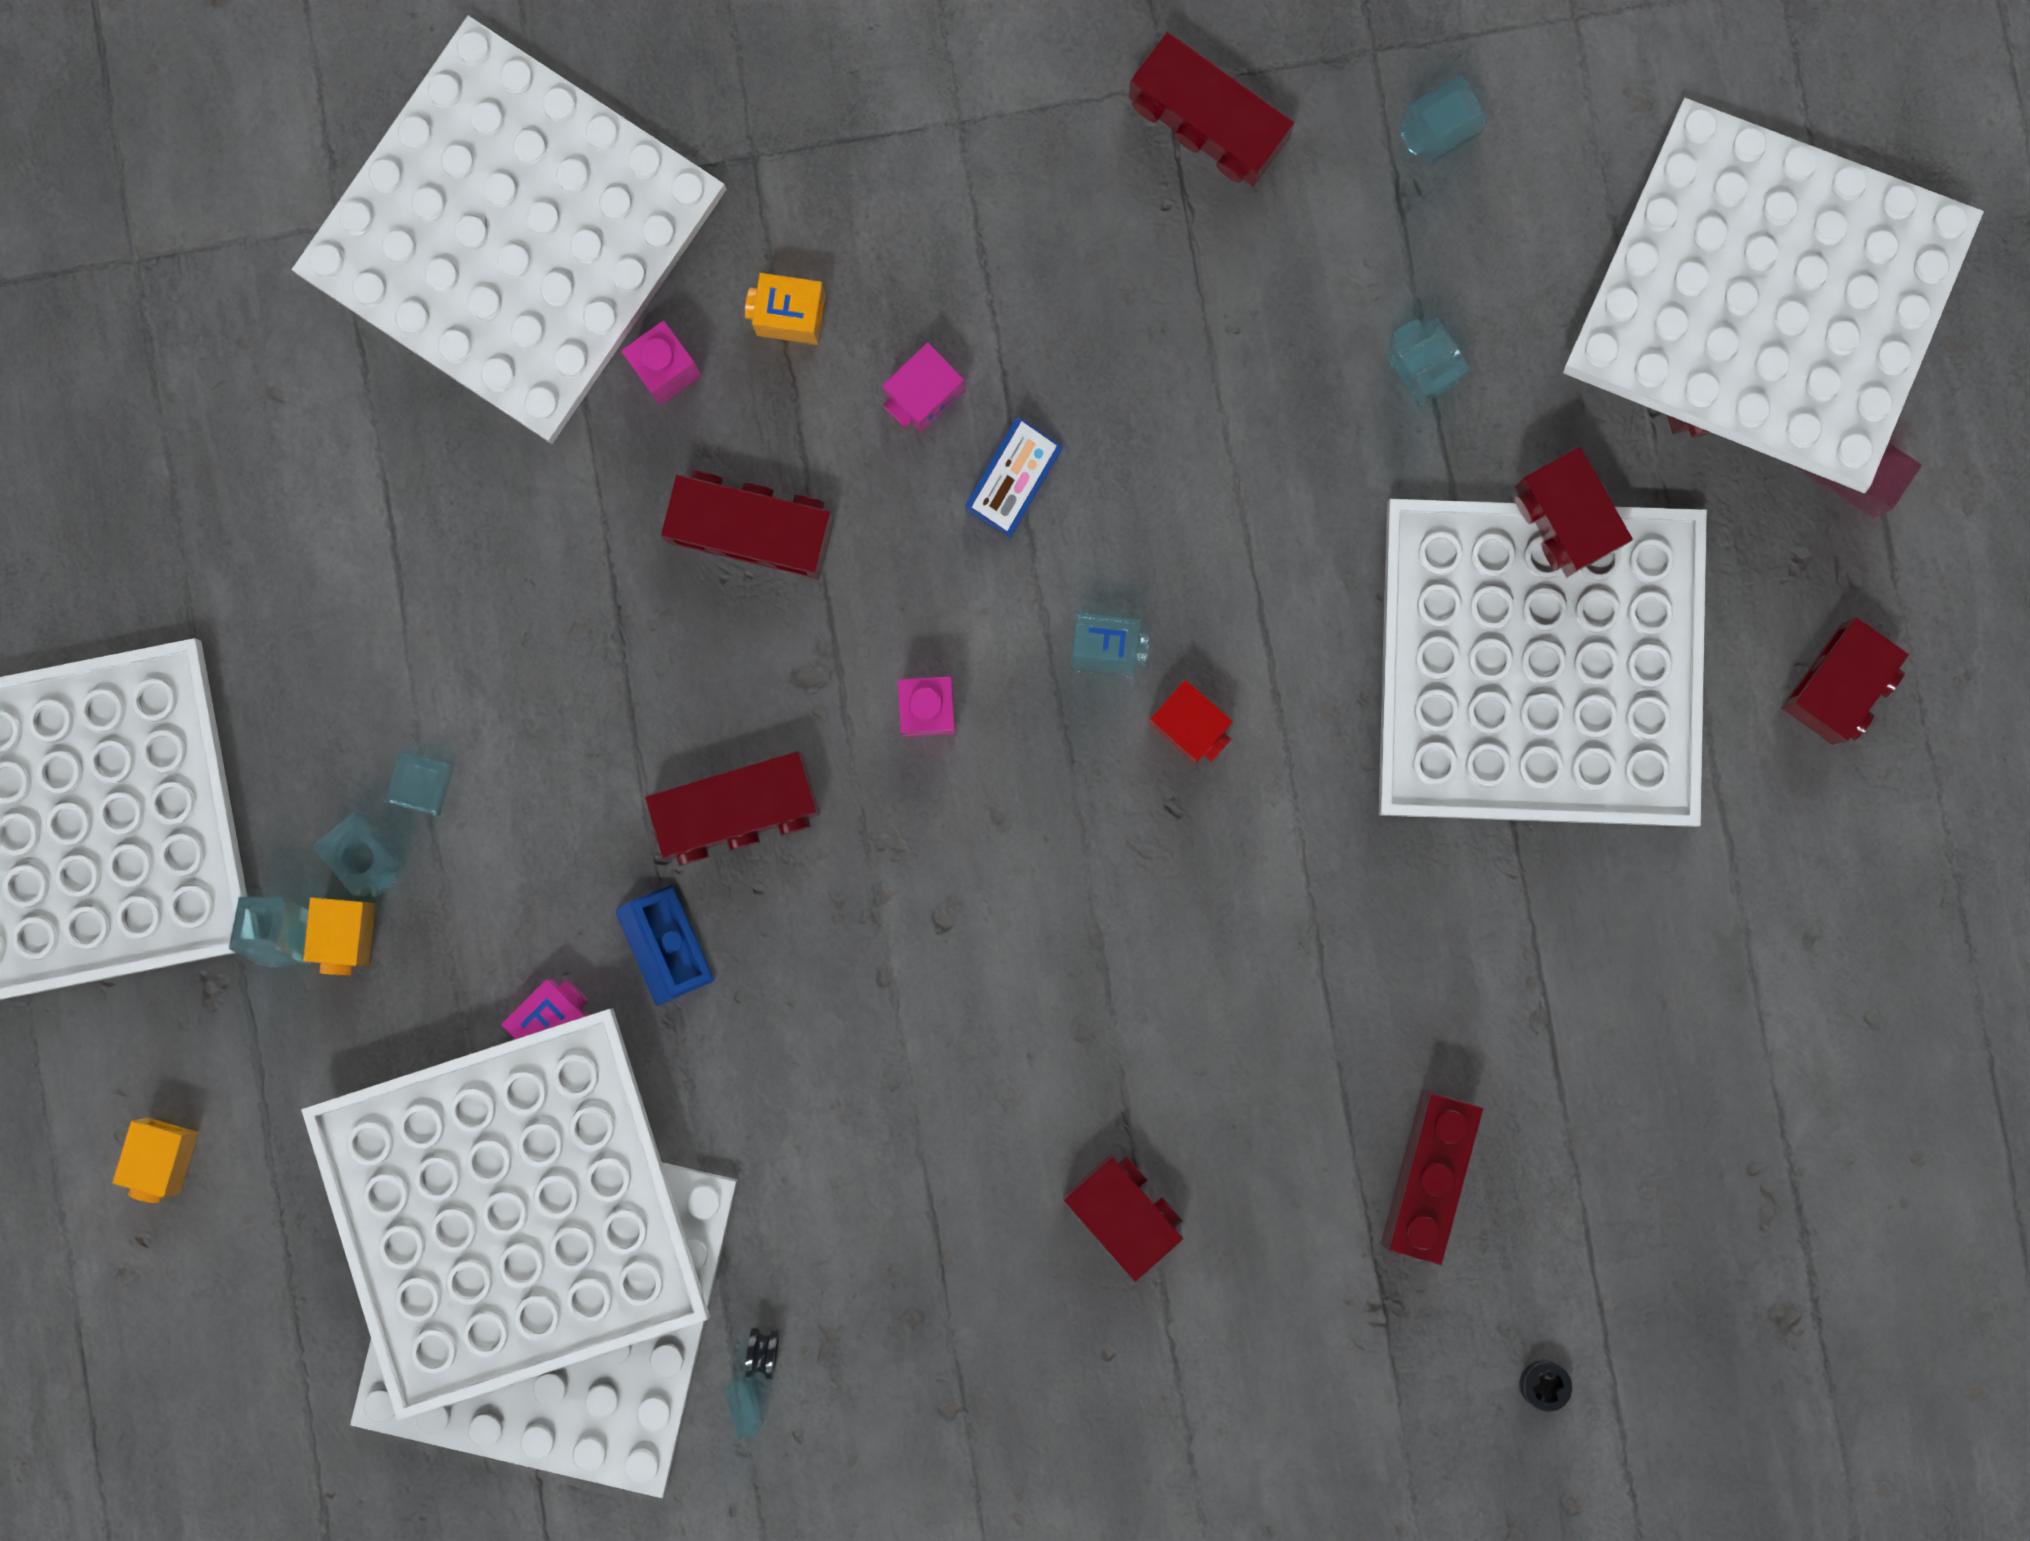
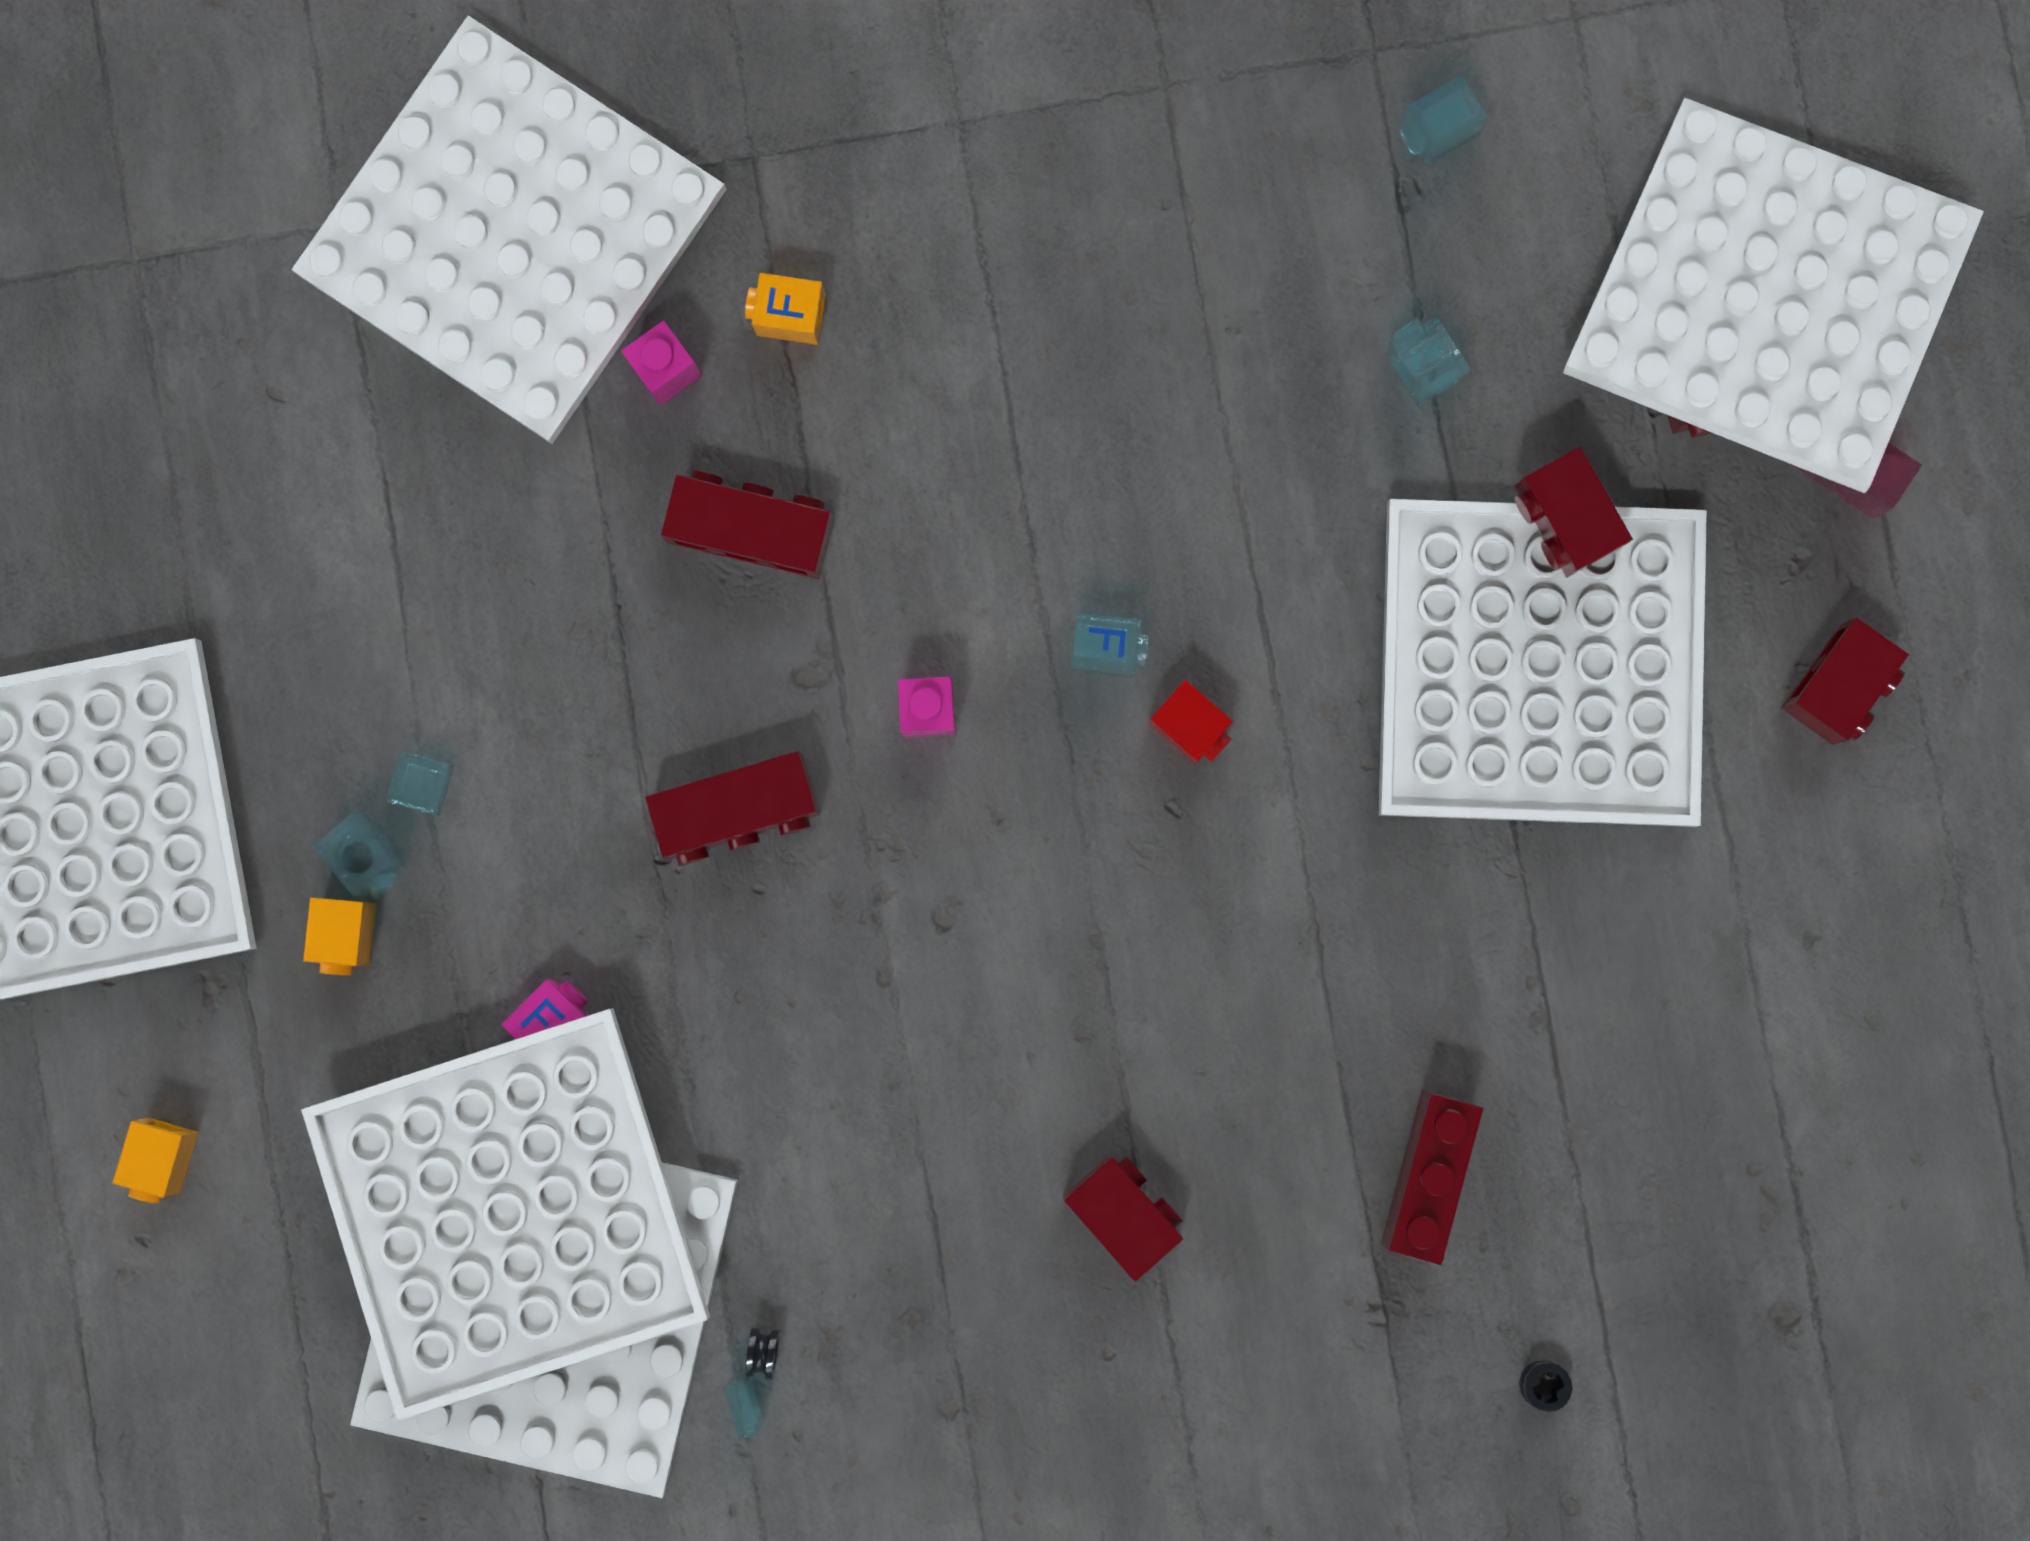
(270, 931): clear light blue brick -> none
(664, 945): blue slope -> none
(922, 389): dark pink brick -> none
(1013, 477): slope -> none
(1209, 110): dark red brick -> none

